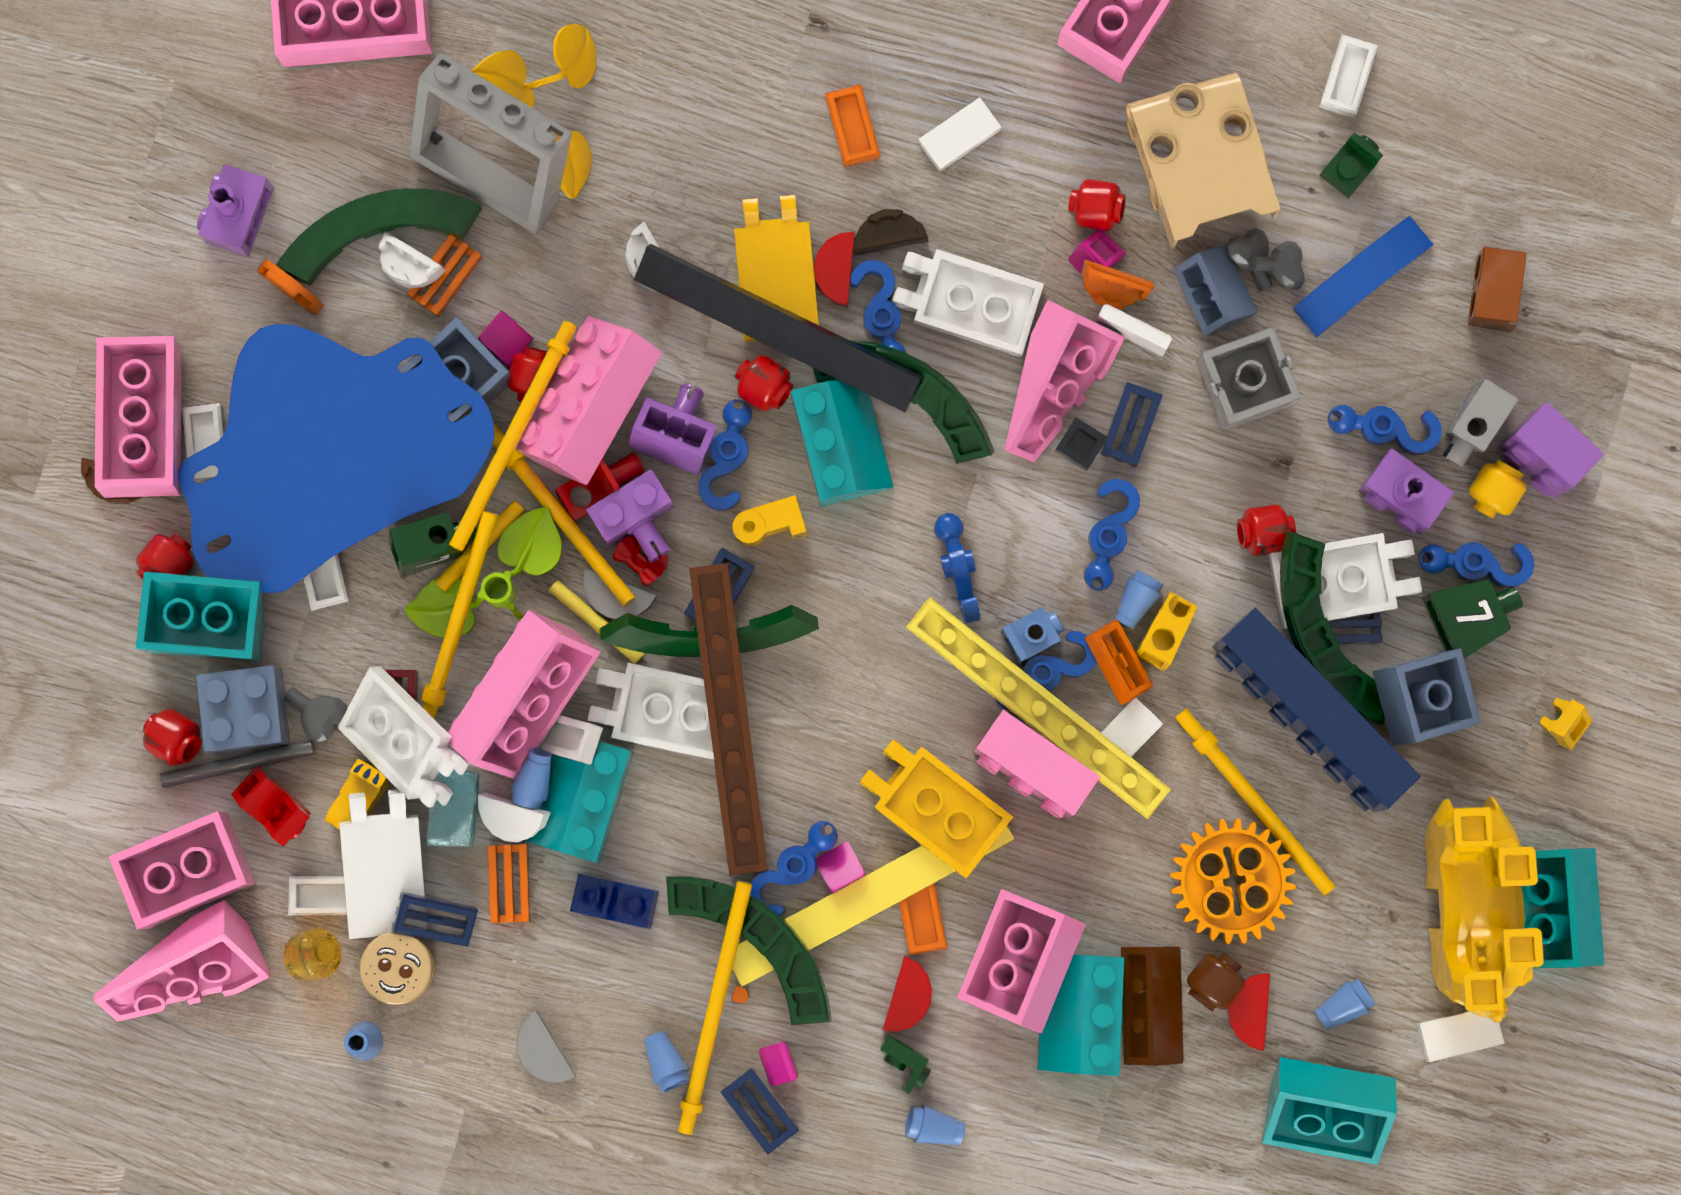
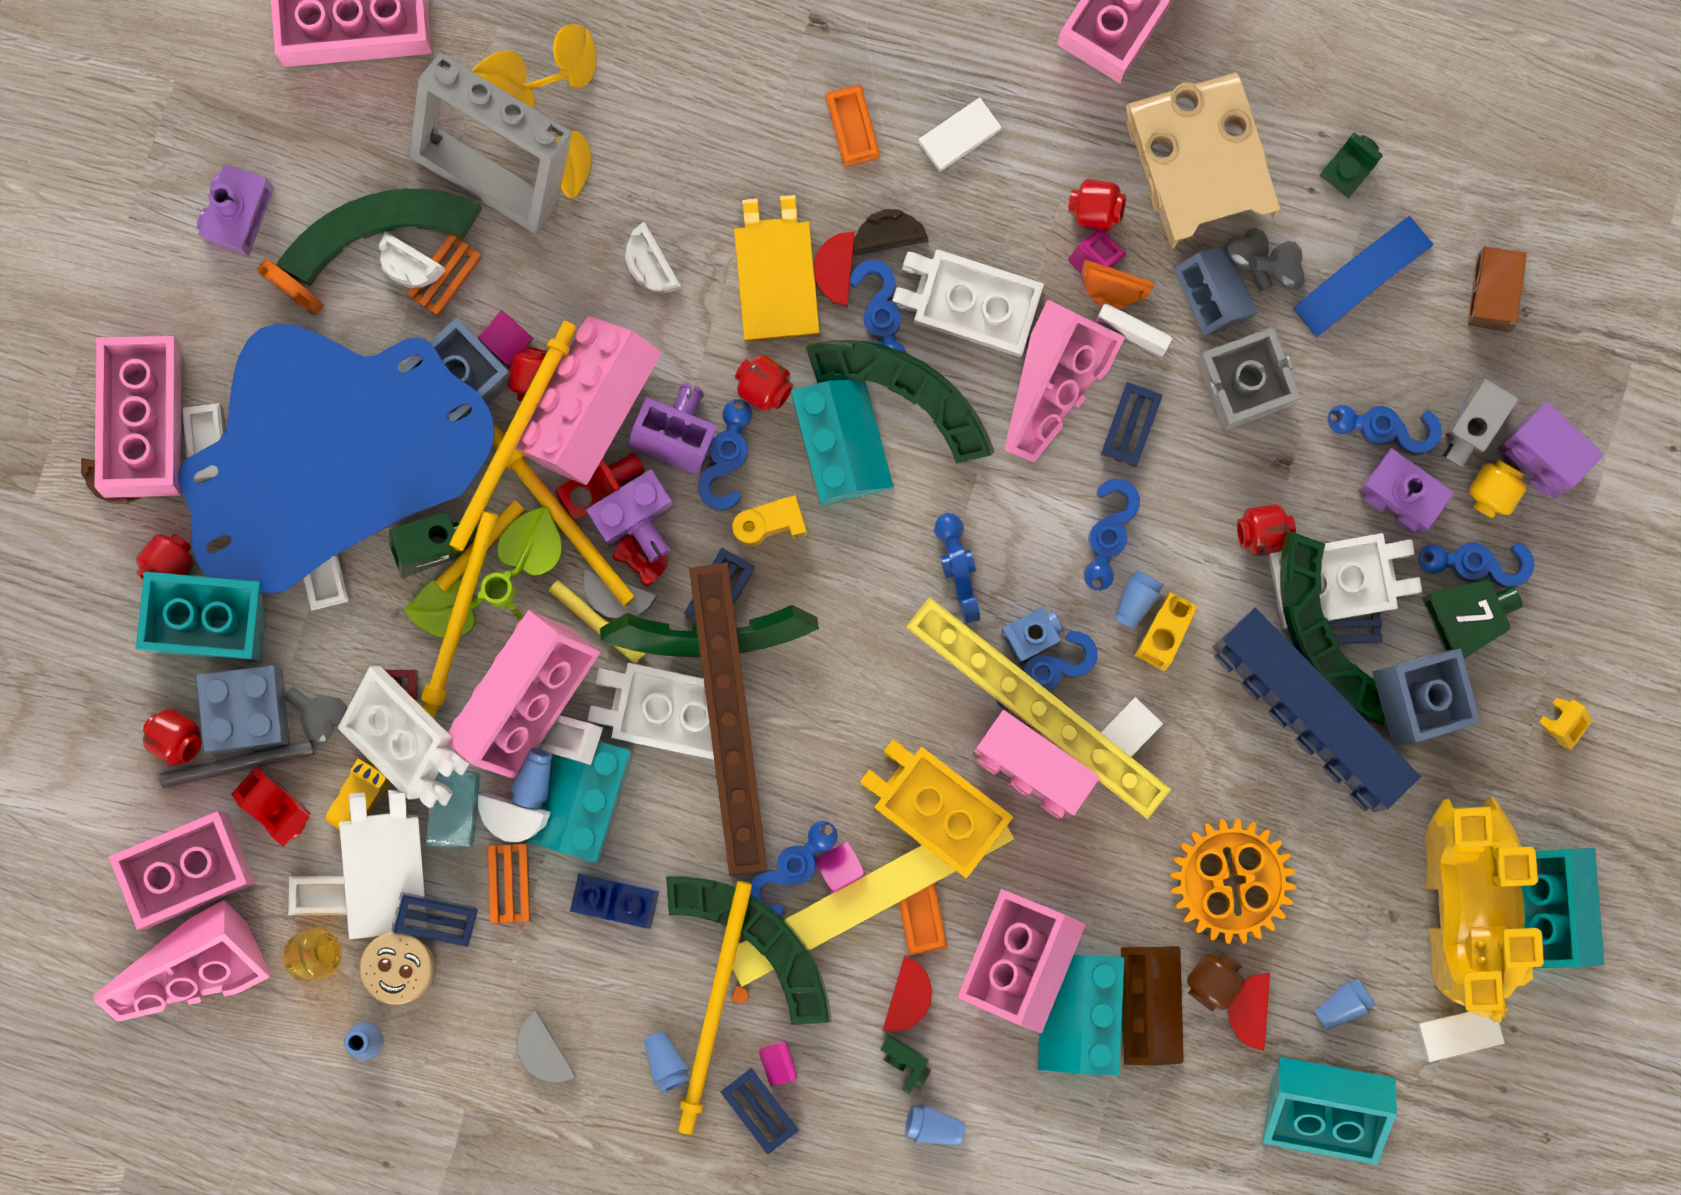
(777, 327): black tile -> none
(1081, 444): black tile -> none
(1114, 664): orange tile -> none
(1205, 743): yellow bar -> none
(1348, 76): white tile -> none

